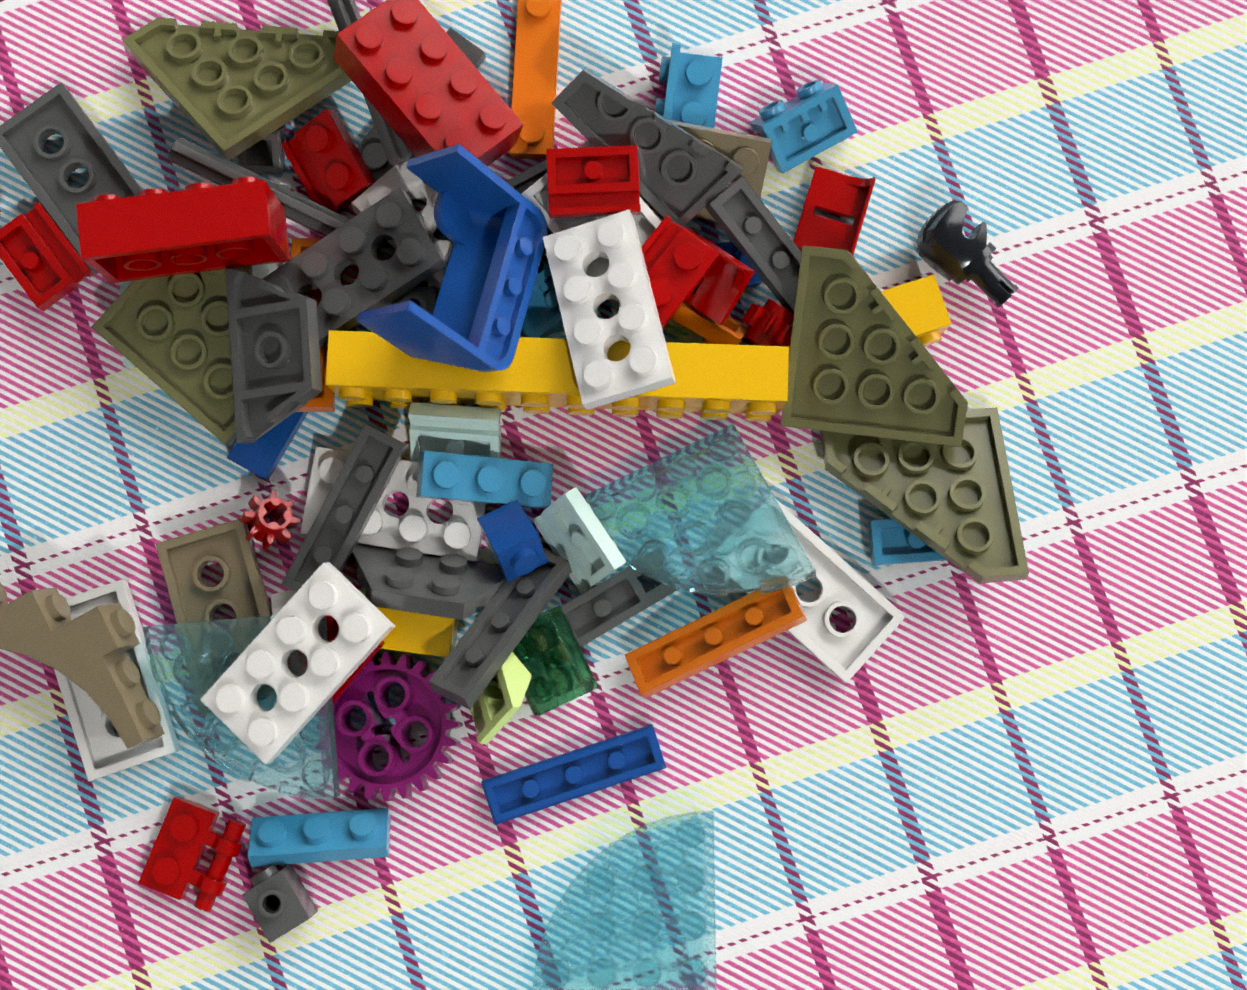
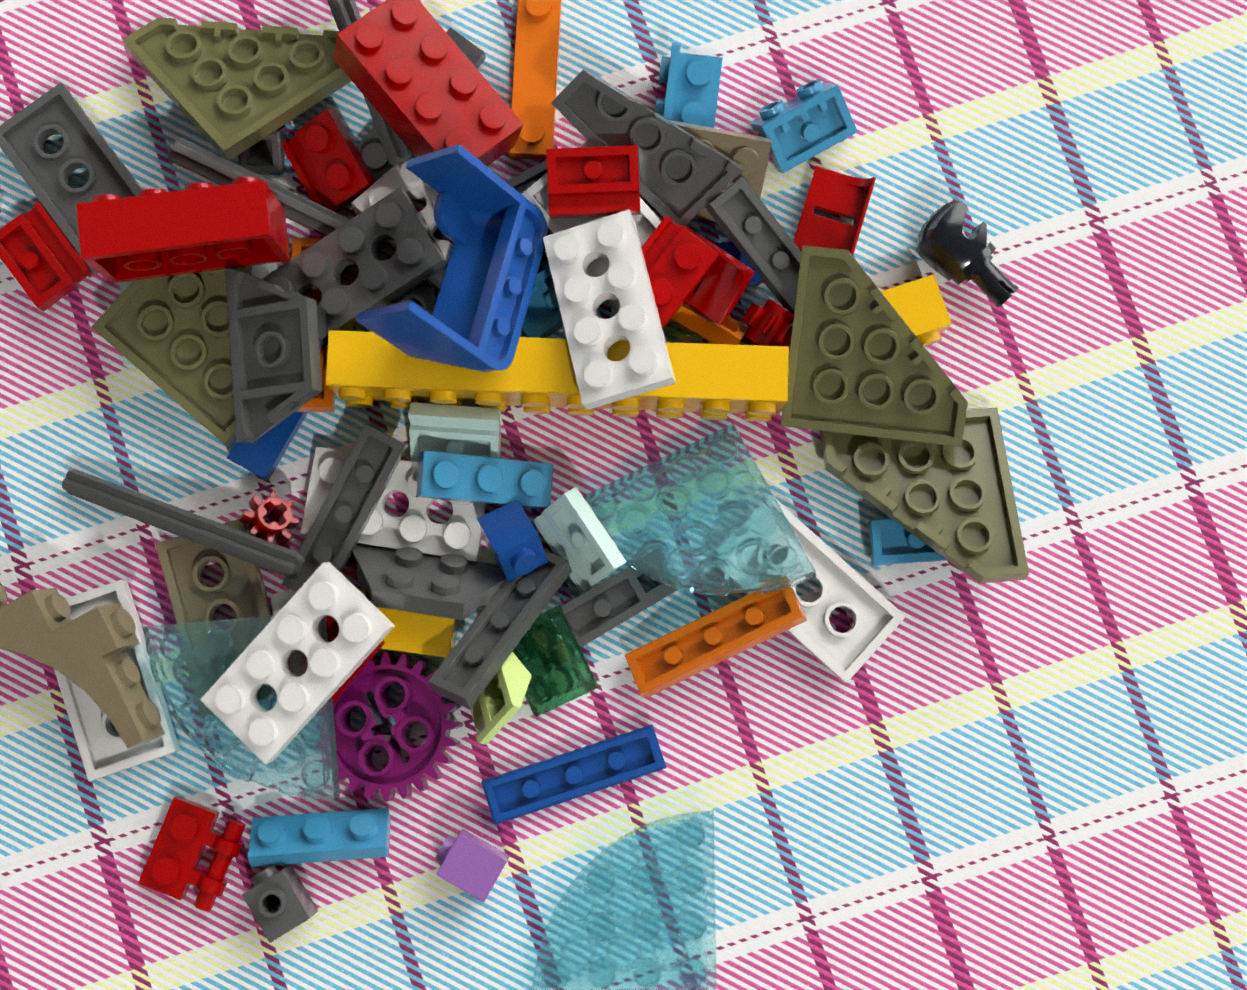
(184, 523): none -> dark grey axle
(471, 864): none -> medium lavender brick

